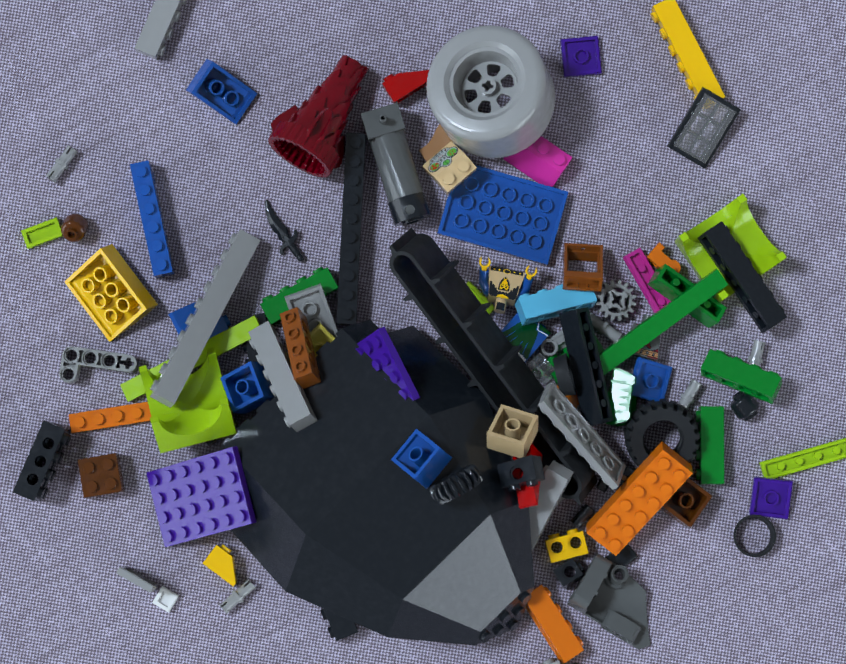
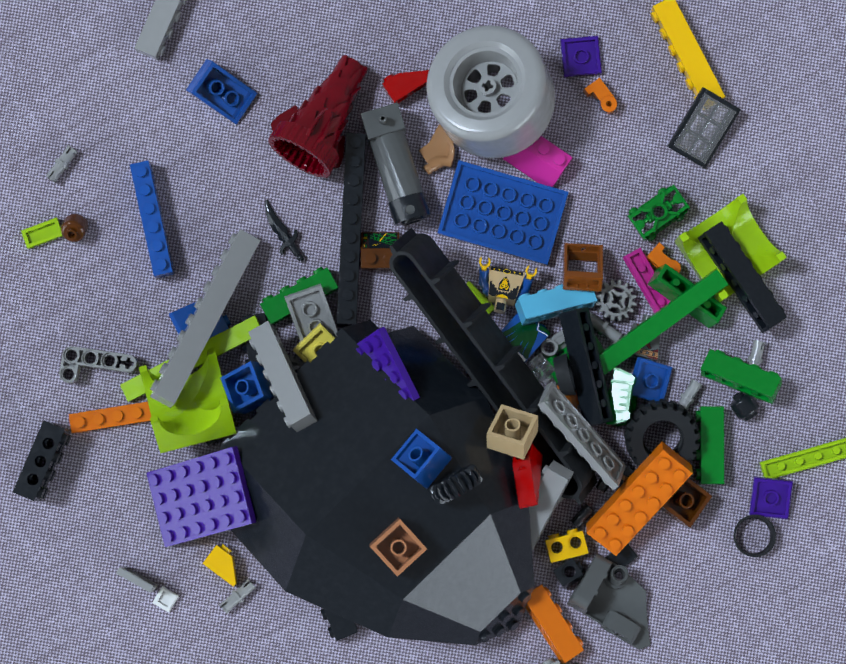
(101, 475): reddish brown brick -> none
(110, 292): yellow slope -> none
(300, 347): dark orange brick -> none
(376, 250): none -> reddish brown slope
(397, 546): none -> nougat brick
(449, 167): tan slope -> none
(510, 472): black brick -> none
(603, 96): none -> orange leg
(663, 222): none -> green piece

